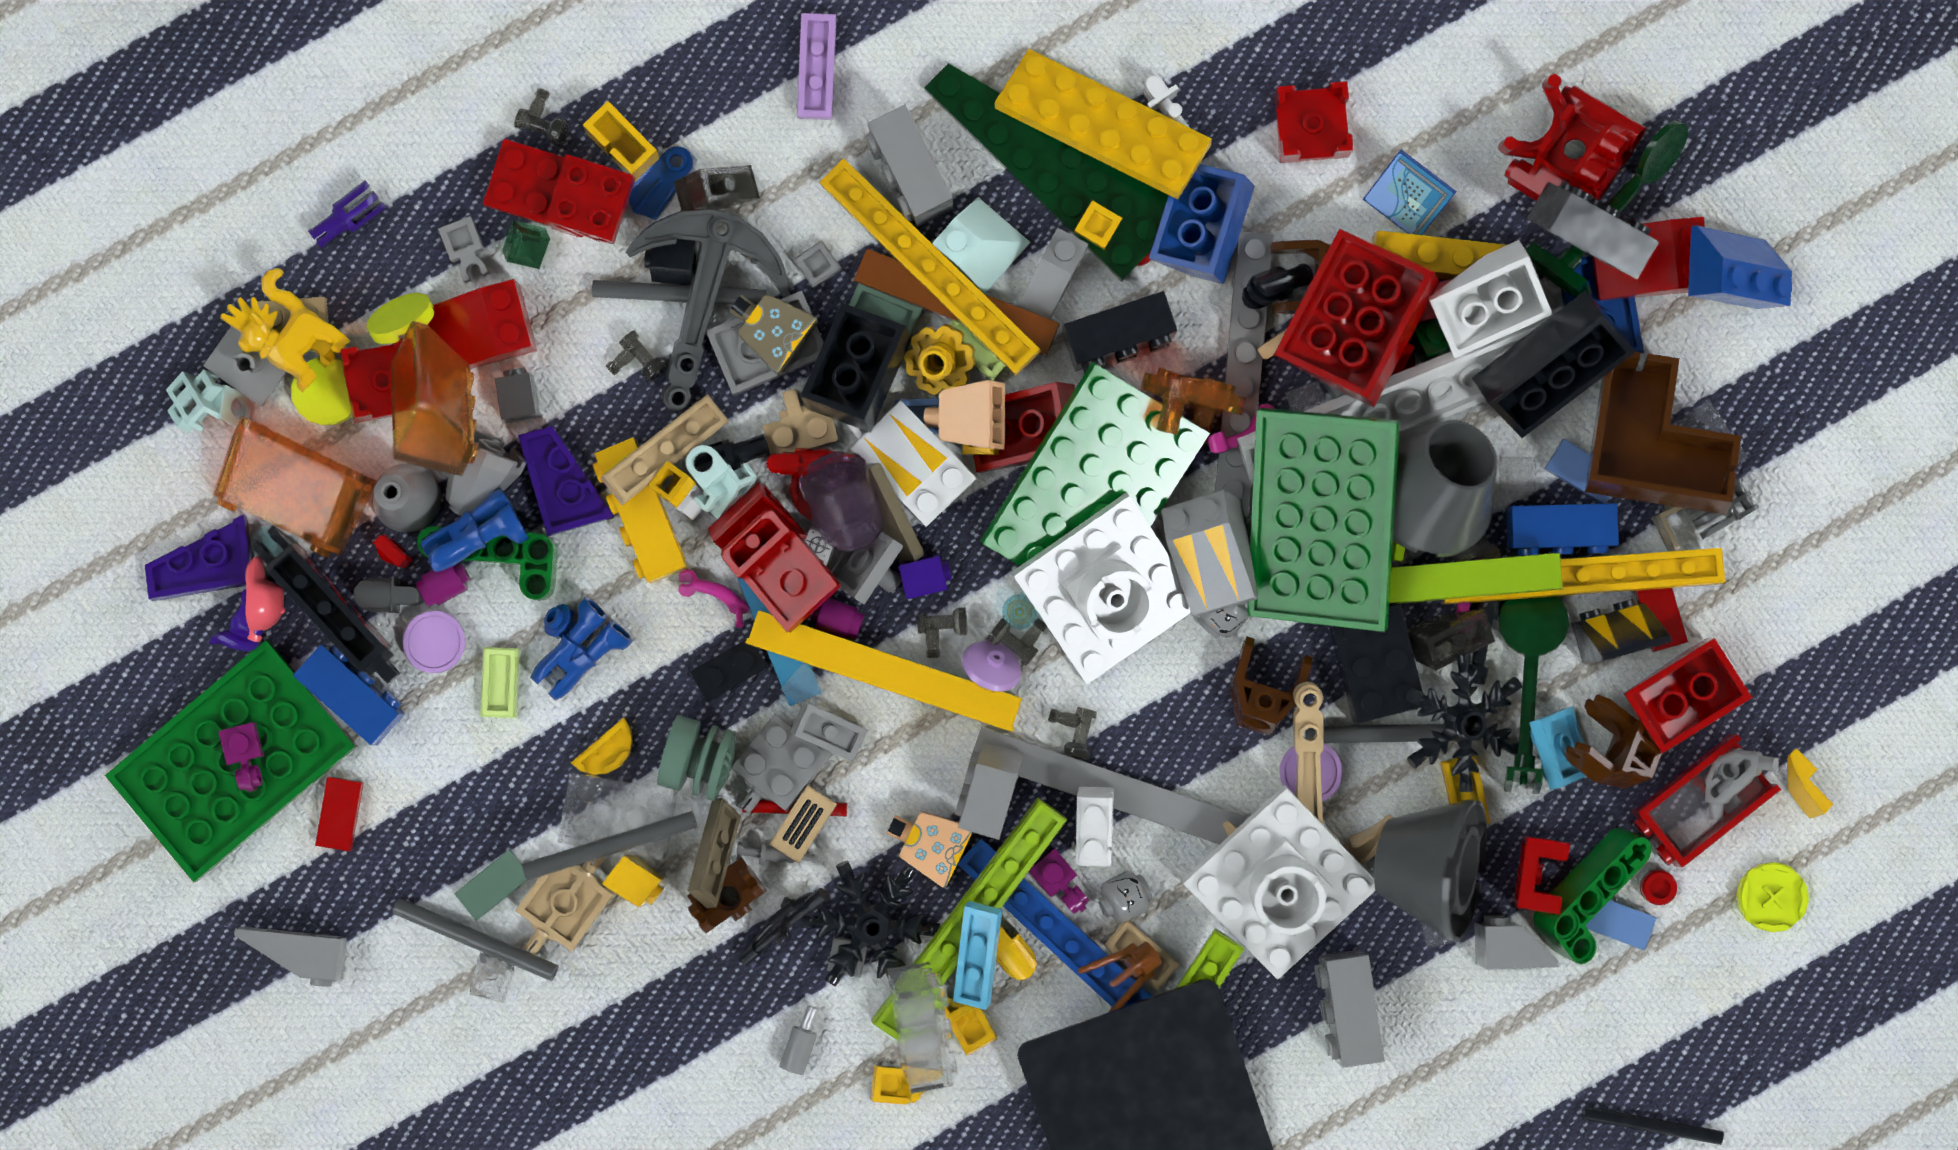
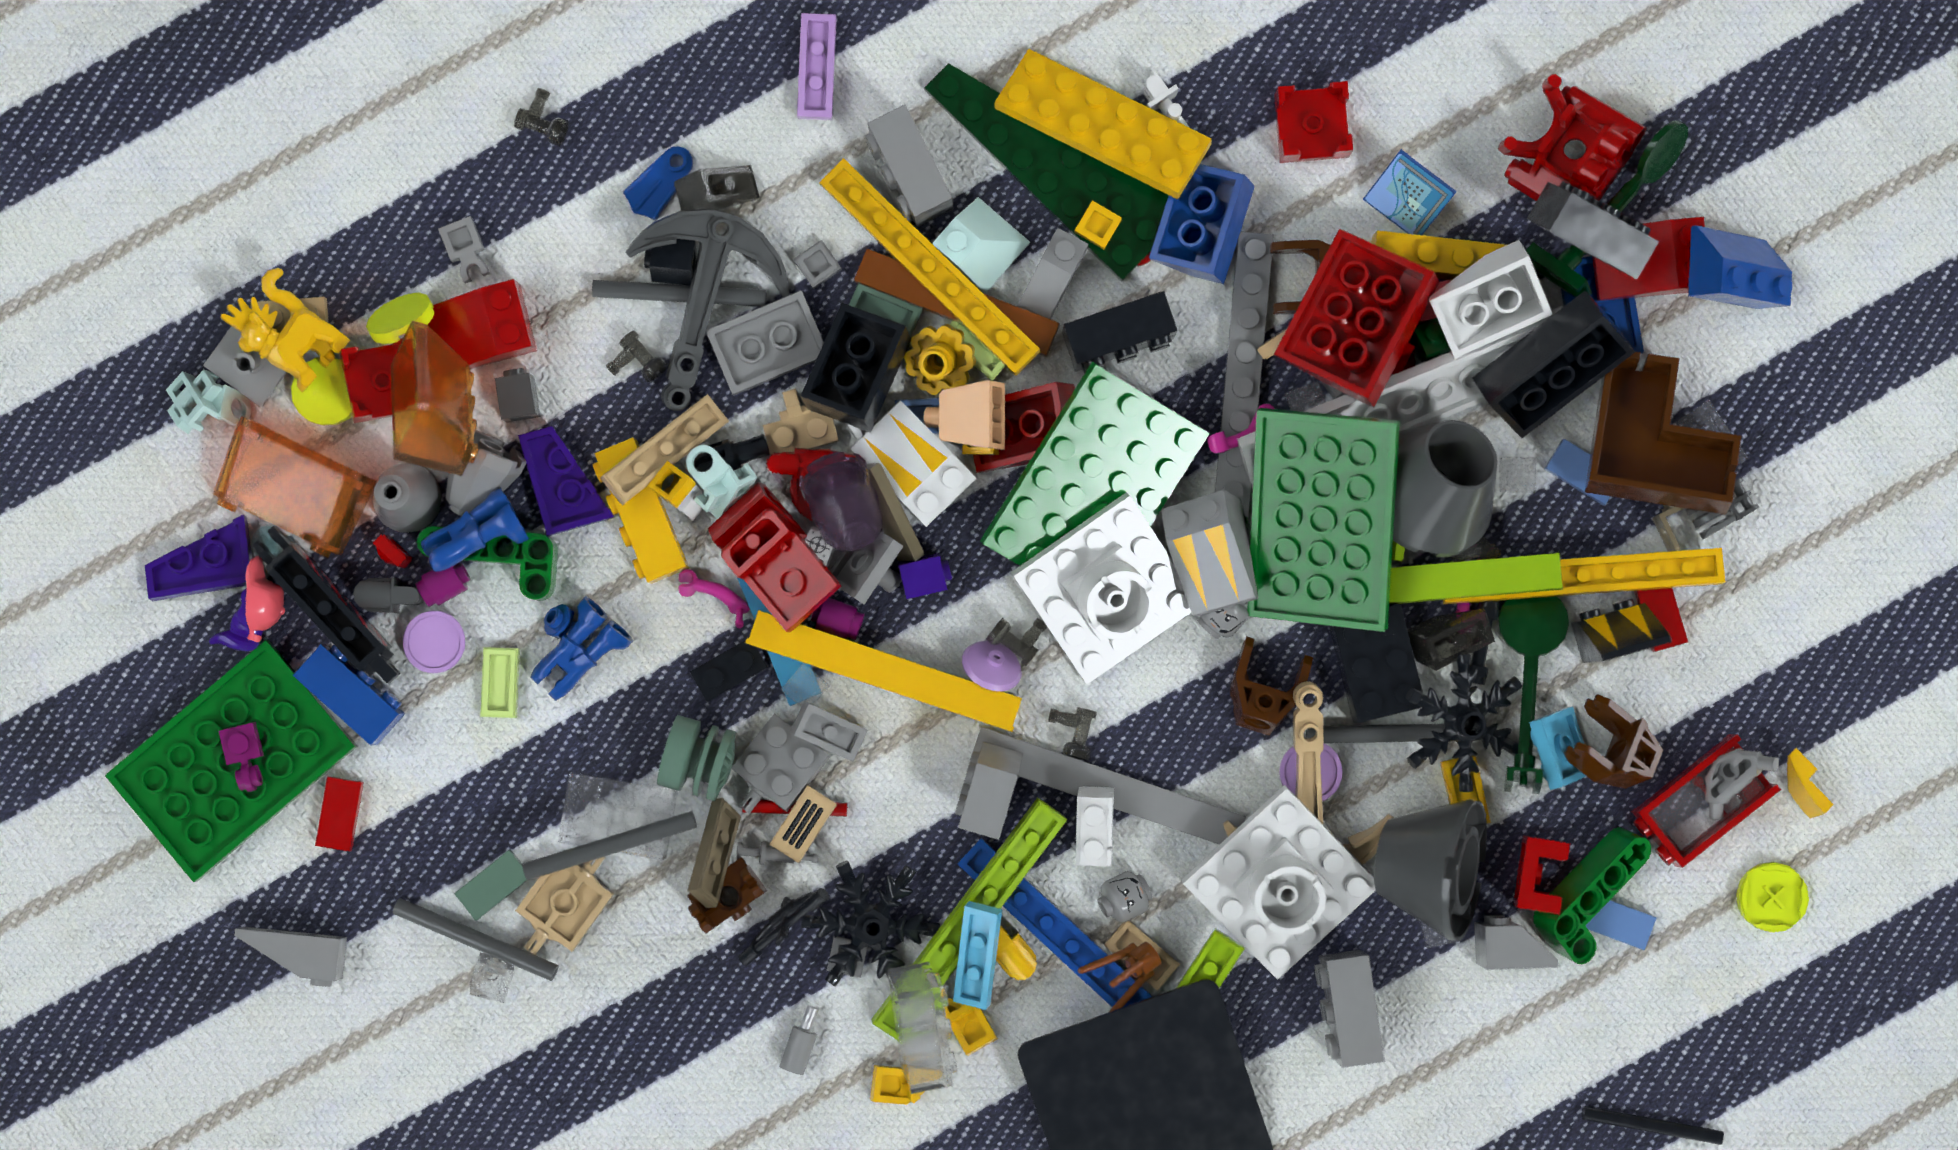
(342, 218): dark purple arm -> none
(526, 244): clear green slope -> none
(559, 191): red piece -> none
(608, 751): yellow tile -> none
(621, 140): yellow piece -> none
(635, 881): yellow slope -> none
(773, 329): dark tan torso -> none
(931, 624): clear smoke piece -> none
(931, 844): light nougat torso -> none
(1019, 611): clear light blue tile -> none
(1053, 875): magenta plate -> none
(1205, 396): clear orange piece -> none
(1275, 285): black arm -> none
(1562, 528): blue brick -> none
(1658, 887): red tile -> none
(1687, 694): red slope -> none

